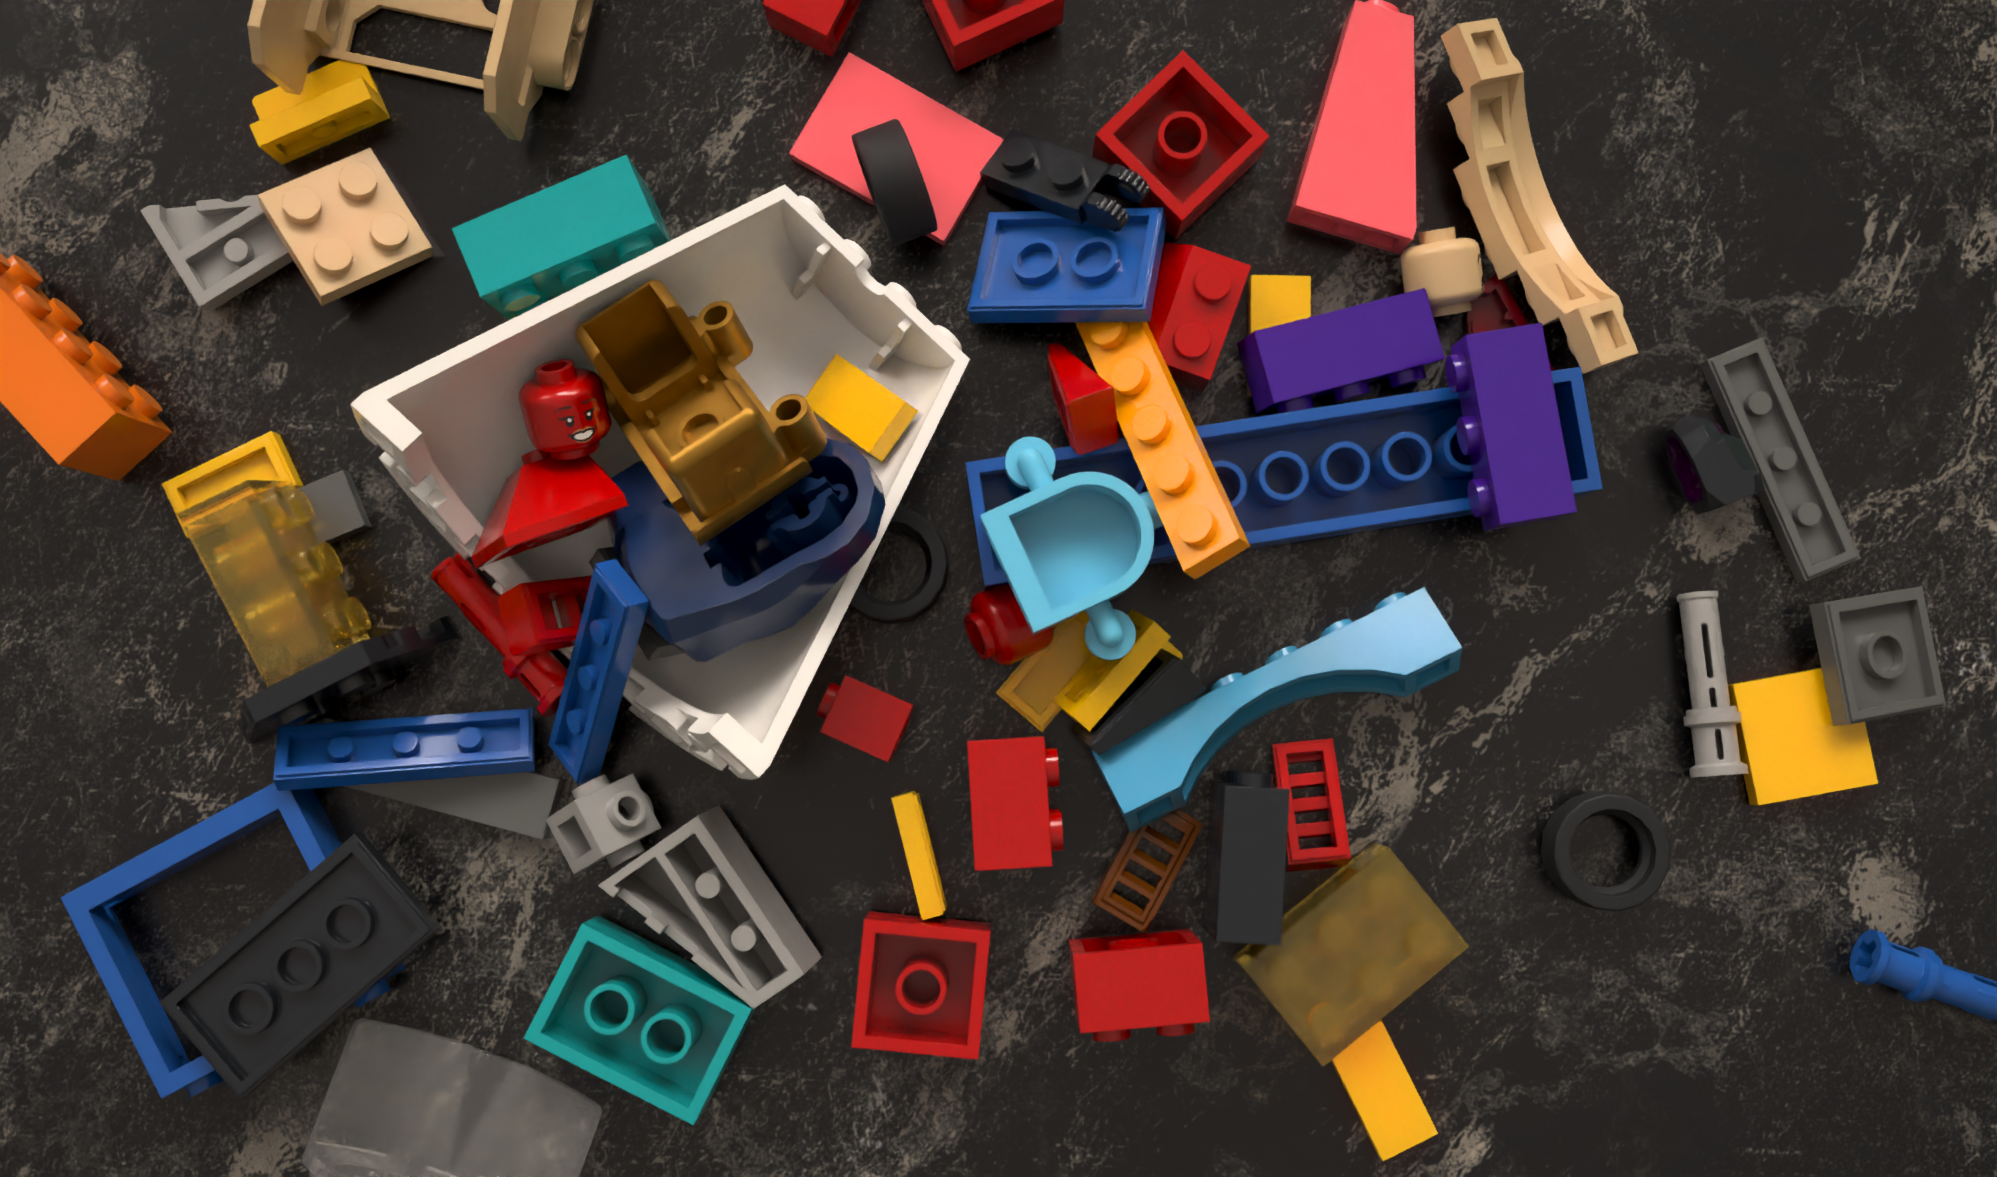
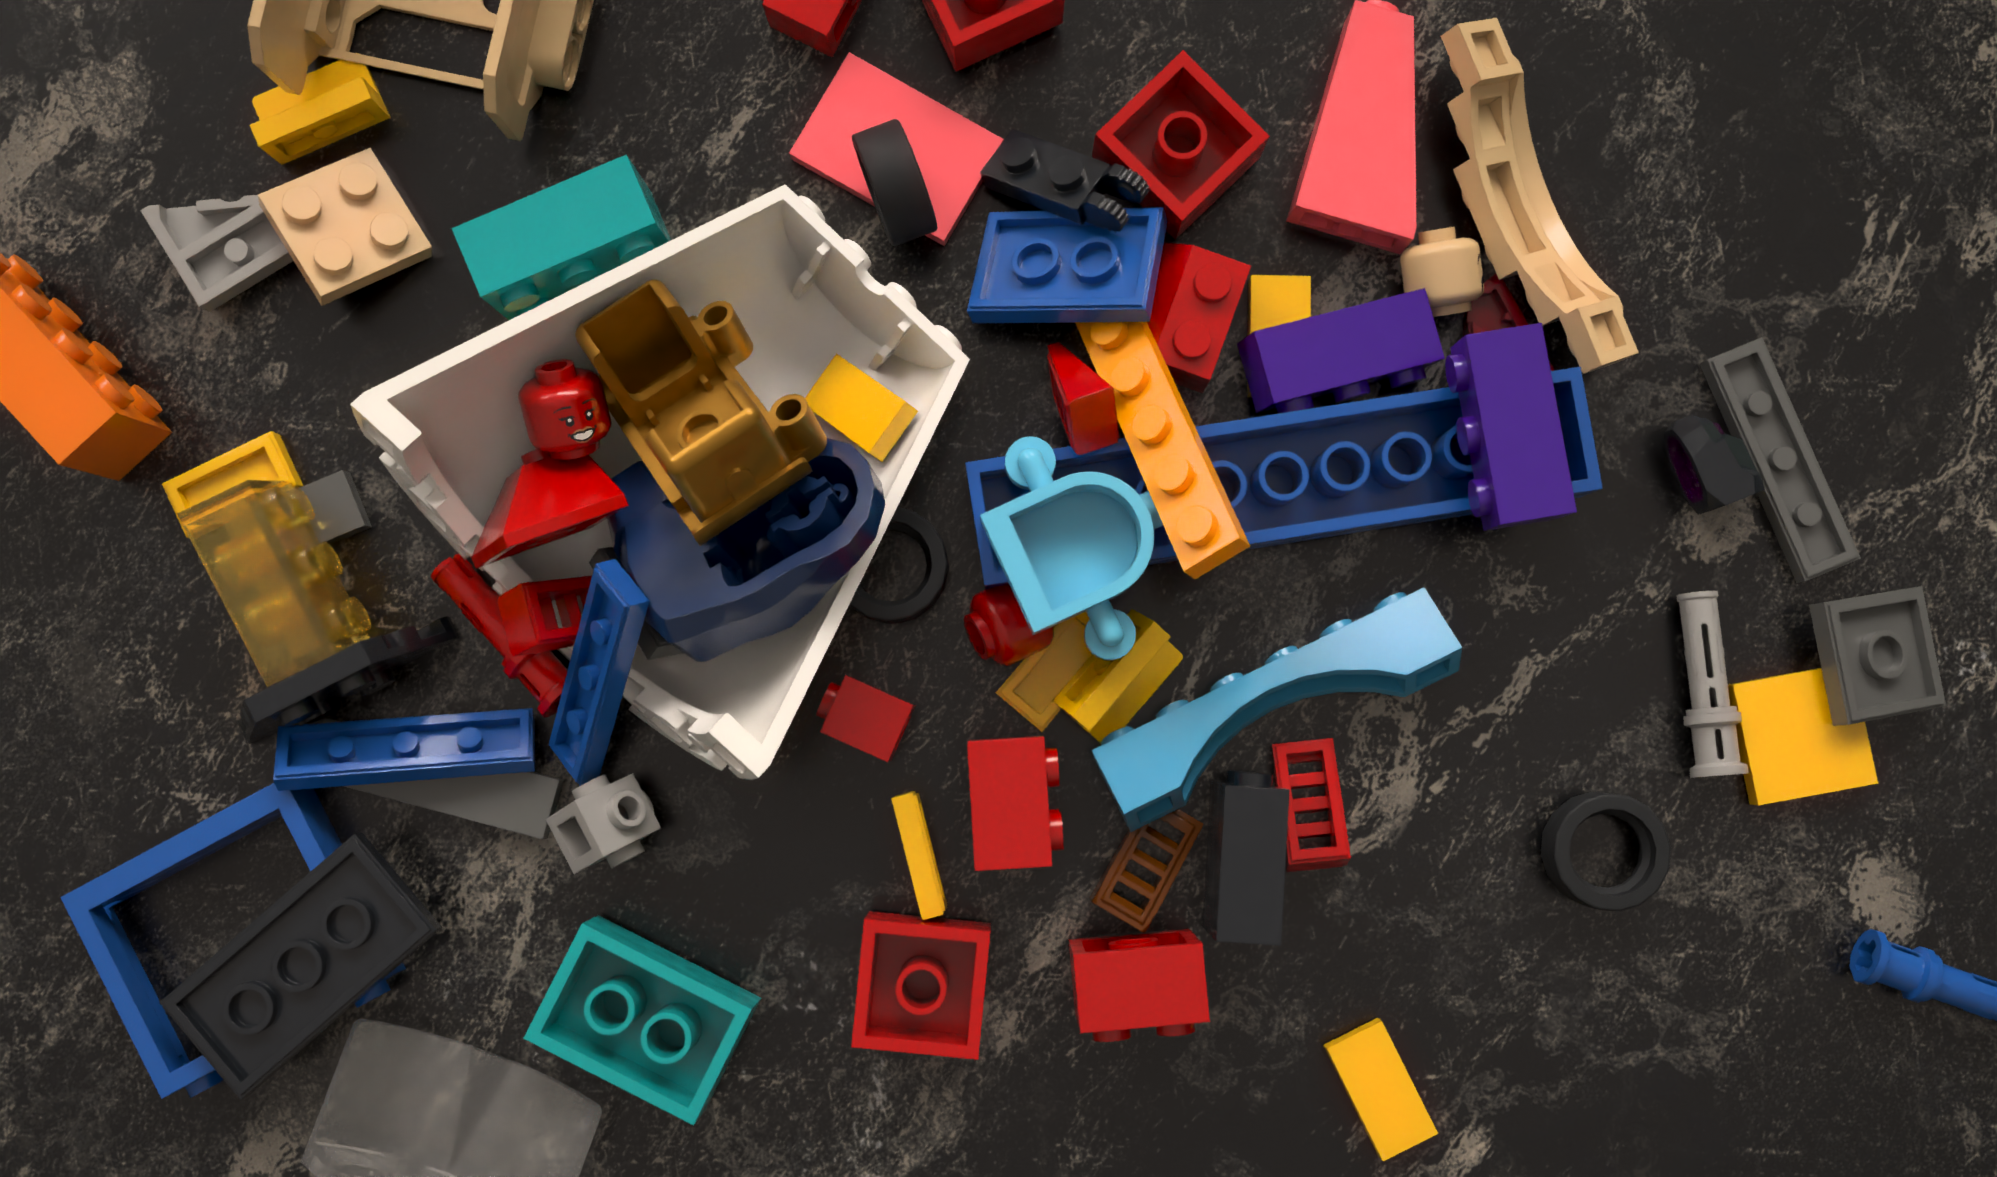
(719, 907): light grey wedge -> none
(1152, 695): black slope -> none
(1352, 952): clear yellow brick -> none

